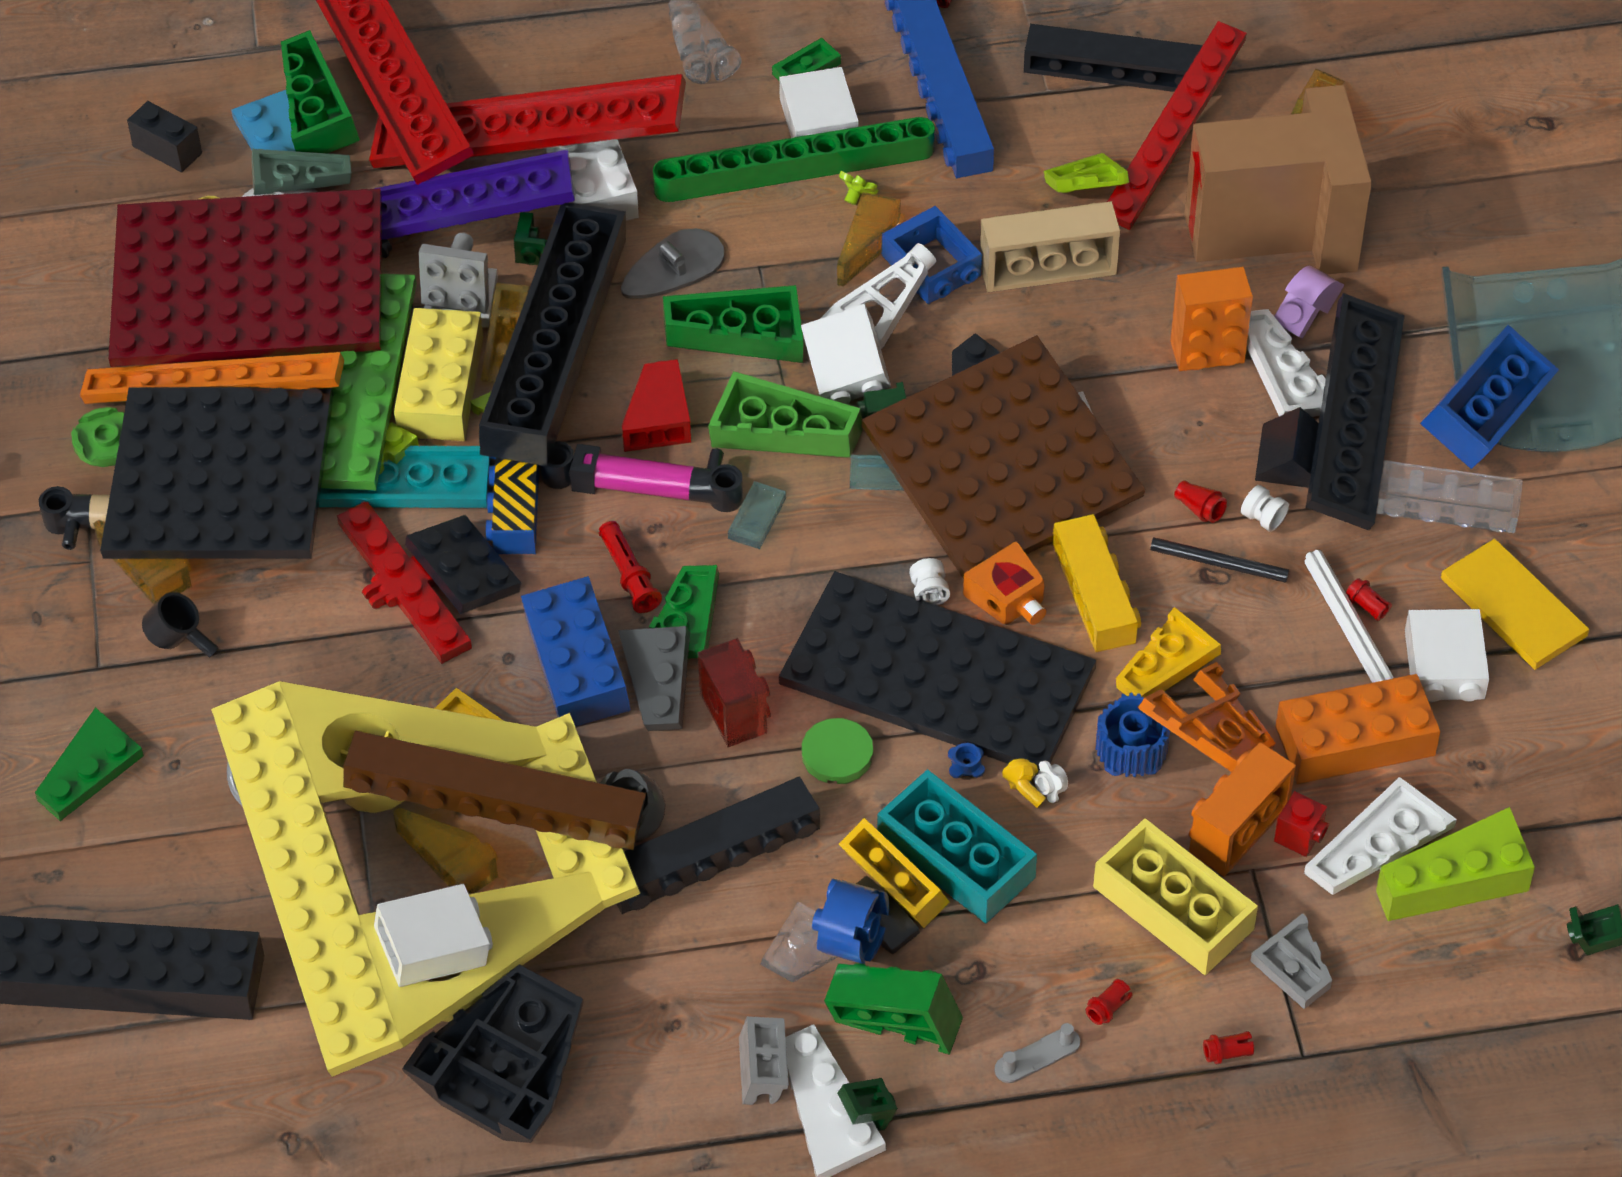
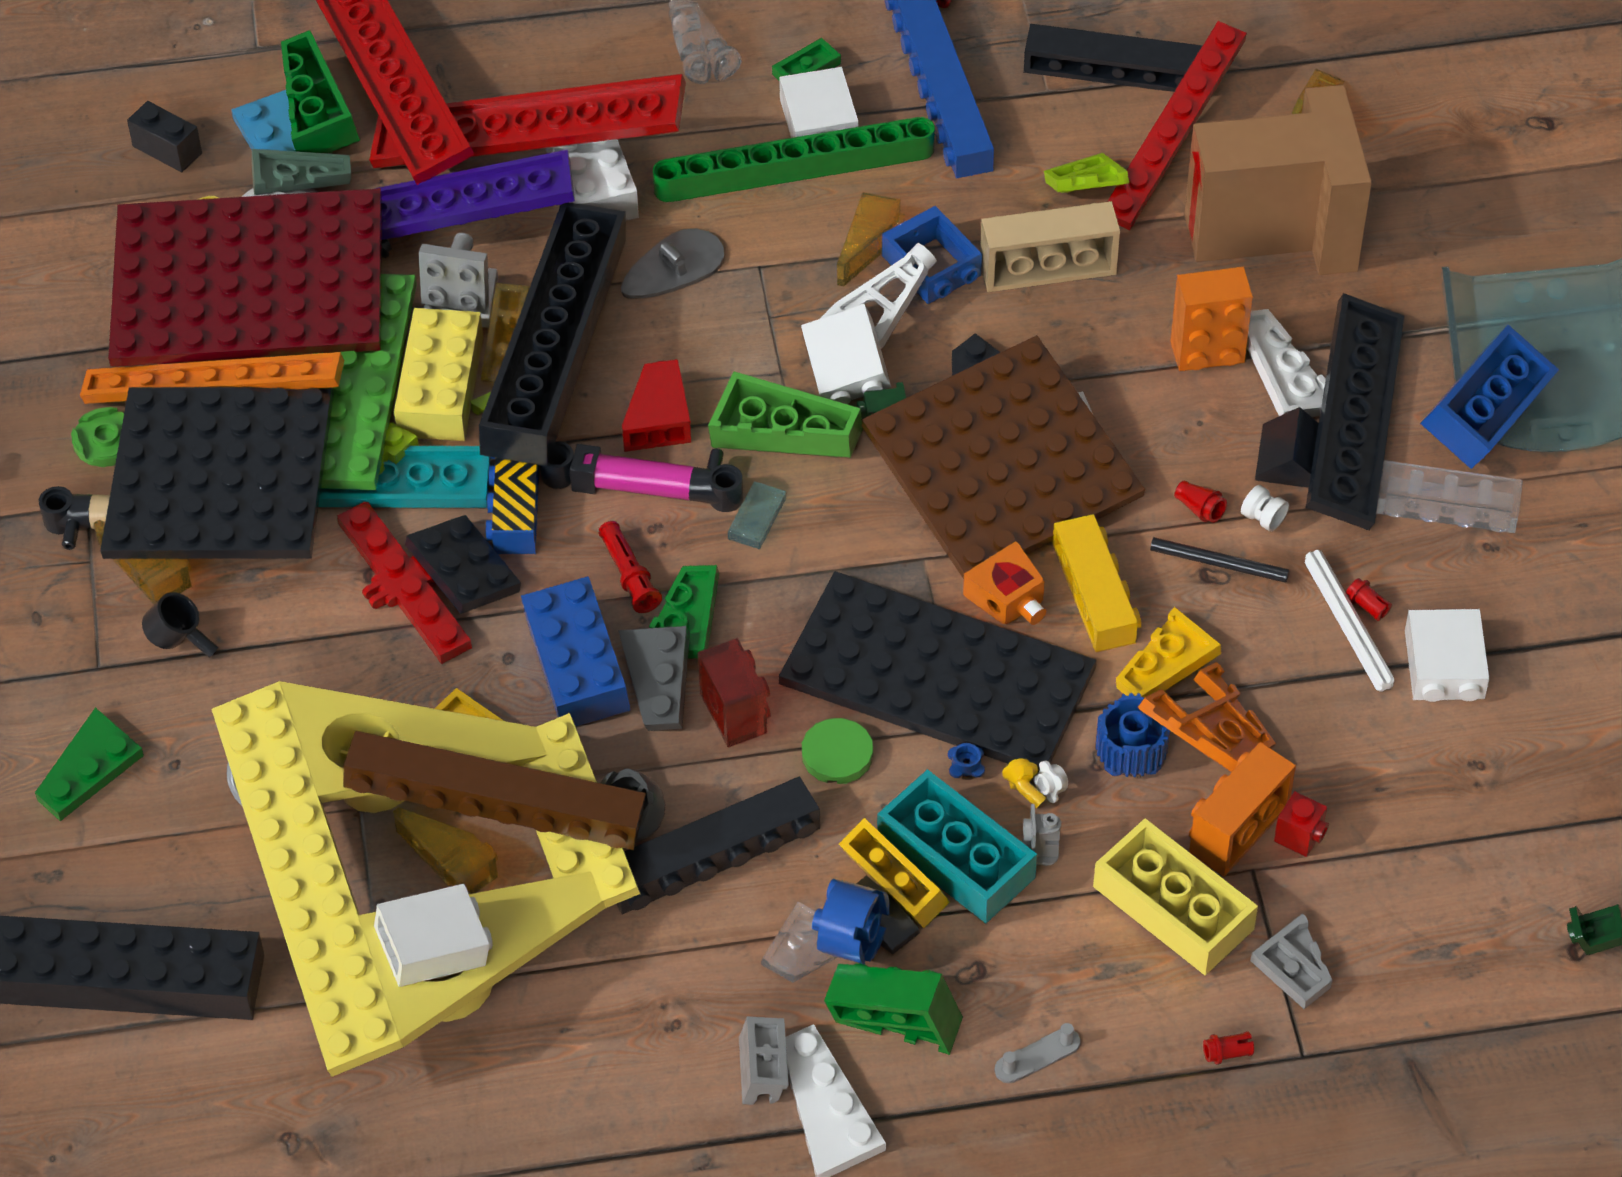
(502, 1055): black wedge -> none
(527, 245): dark green bracket -> none
(737, 322): green wedge -> none
(856, 187): lime plant -> none
(868, 1102): dark green bracket -> none
(872, 474): clear light blue tile -> none
(929, 581): white wheel -> none
(1042, 836): none -> light grey hinge
(1101, 1008): red pin -> none
(1307, 294): lavender brick -> none
(1357, 728): orange brick -> none
(1380, 834): white wing -> none
(1458, 870): lime wedge -> none
(1515, 604): yellow tile -> none

